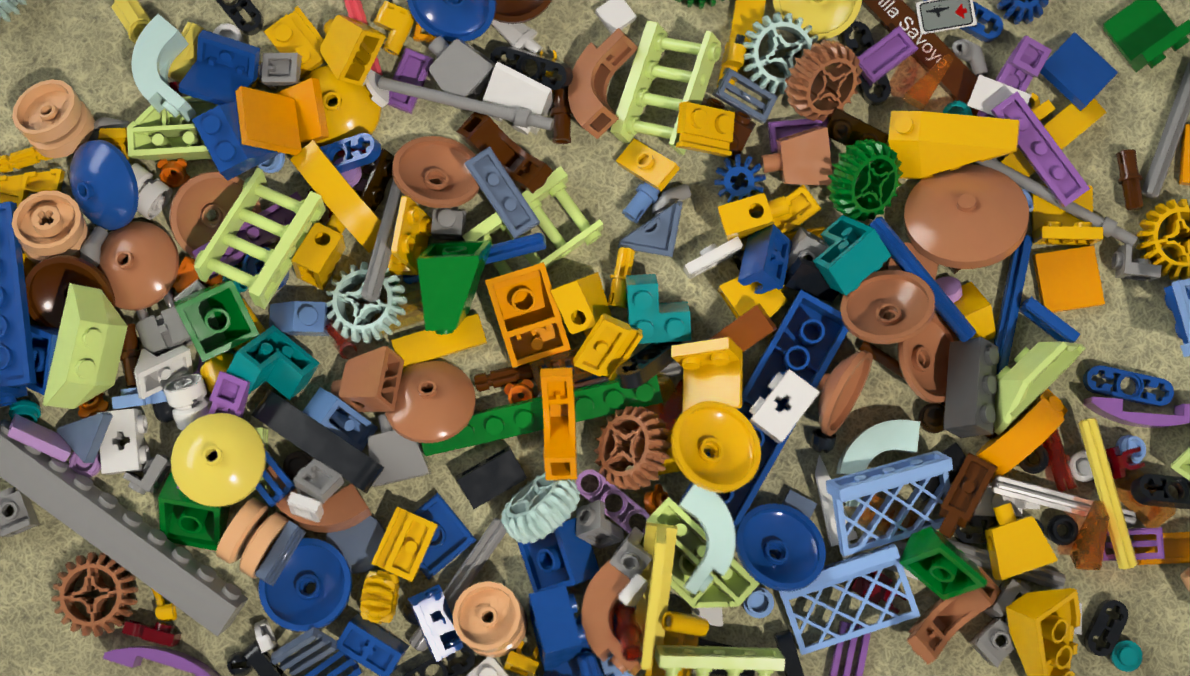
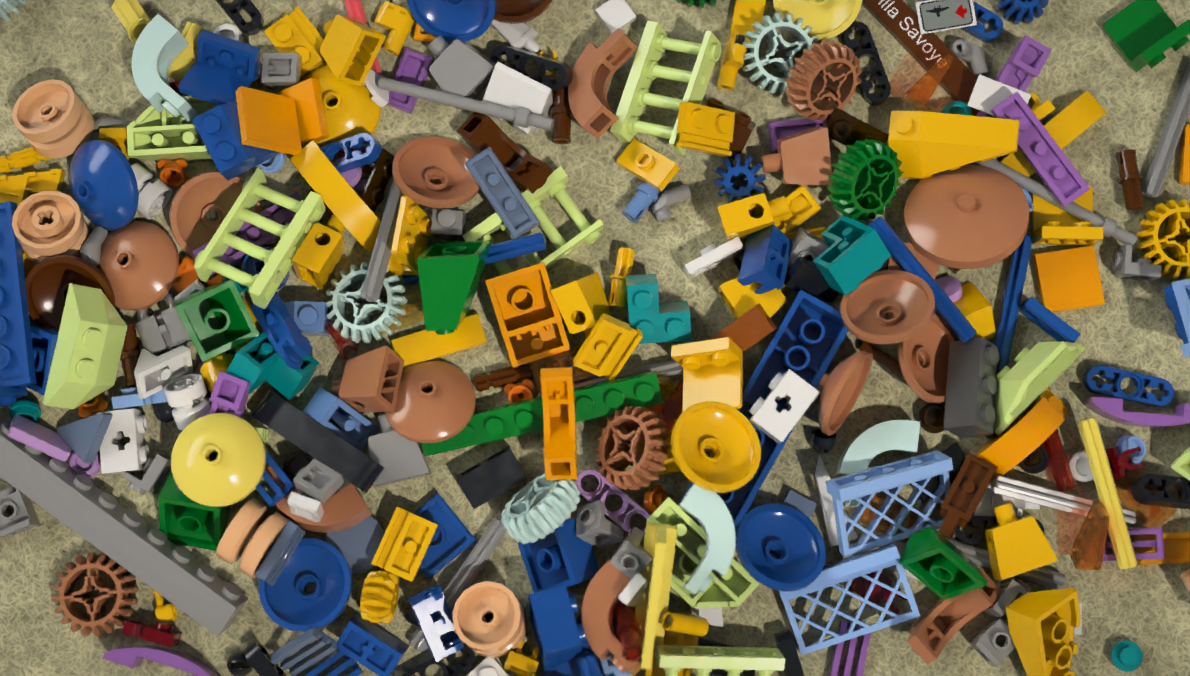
(268, 641): white tile -> none
(283, 332): none -> blue hinge
(645, 364): black beam -> none
(657, 234): sand blue tile -> none
(724, 84): sand blue tile -> none
(759, 603): light blue plate -> none
(886, 55): medium lavender tile -> none
(1071, 526): black plate -> none
(1078, 71): blue tile -> none
(1112, 631): black beam -> none

